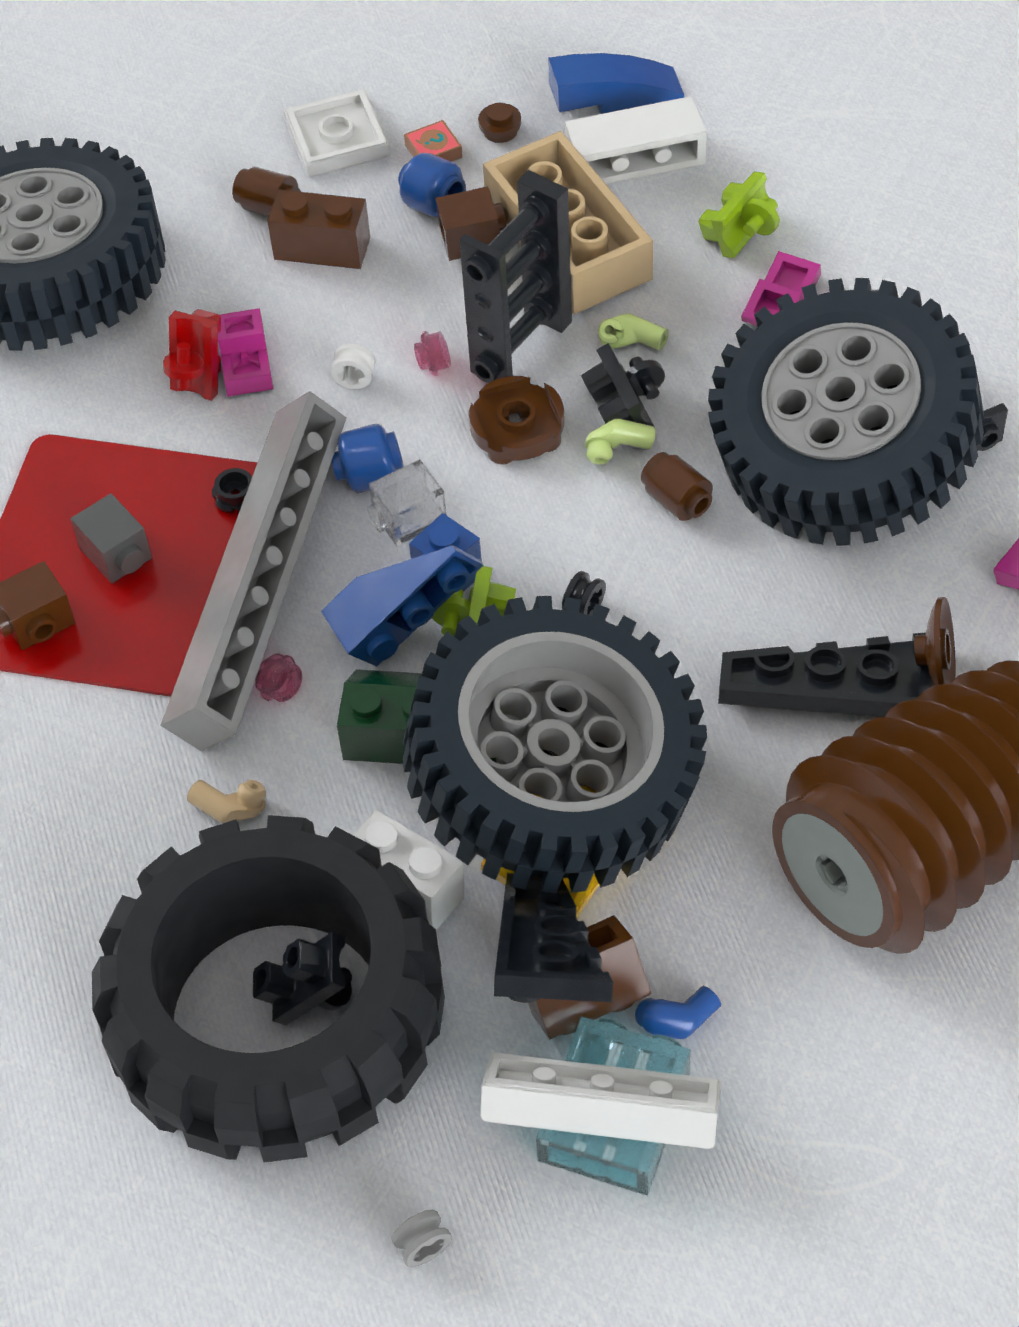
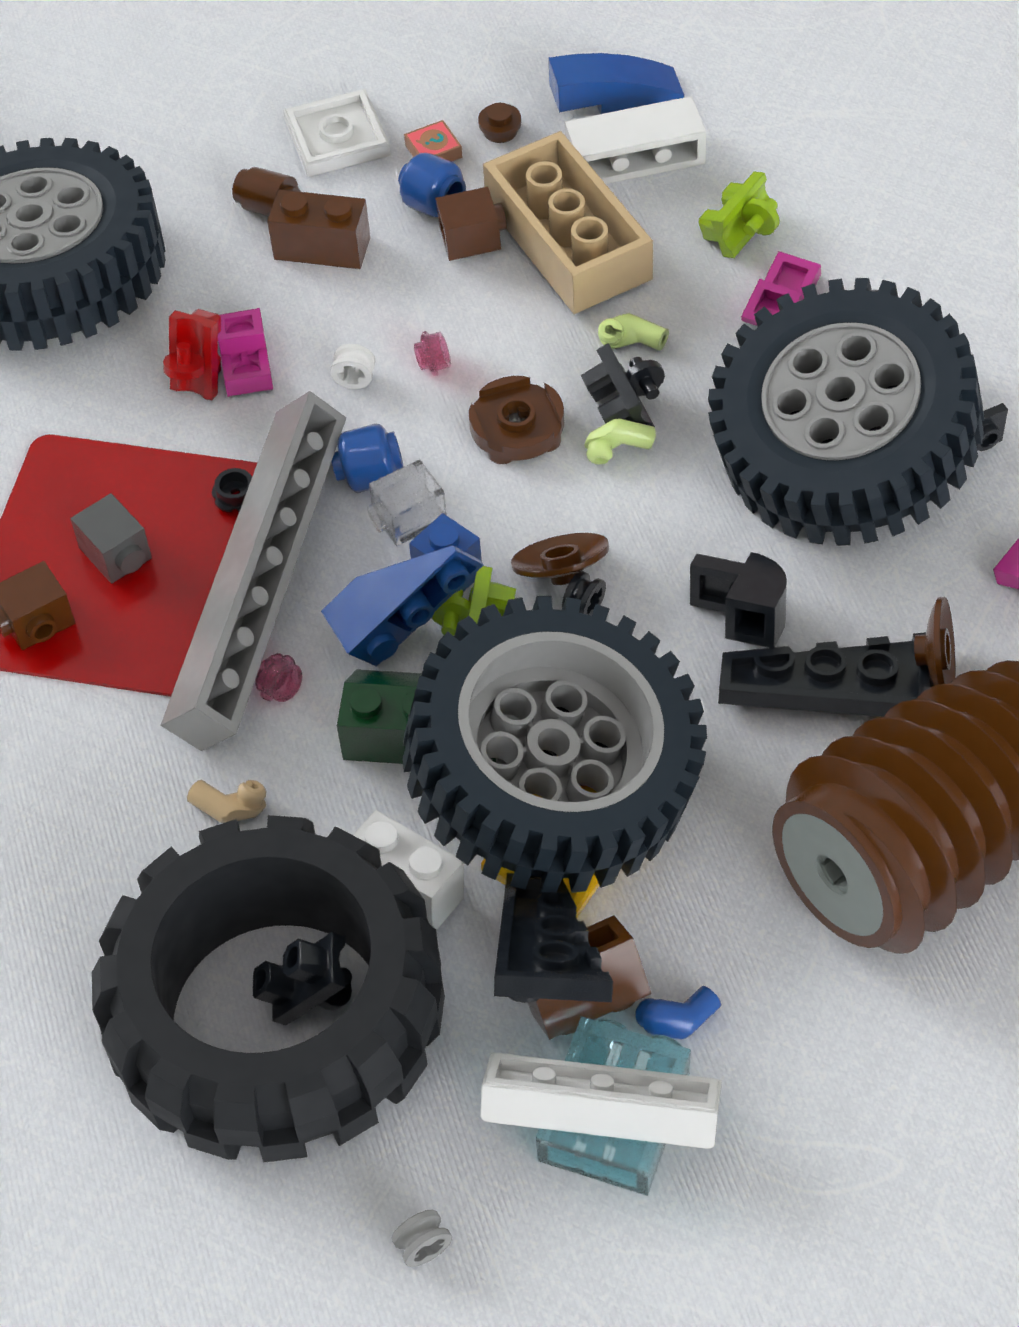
(545, 273): black fence -> none
(560, 556): none -> reddish brown dish
(677, 486): reddish brown brick -> none
(748, 594): none -> black brick

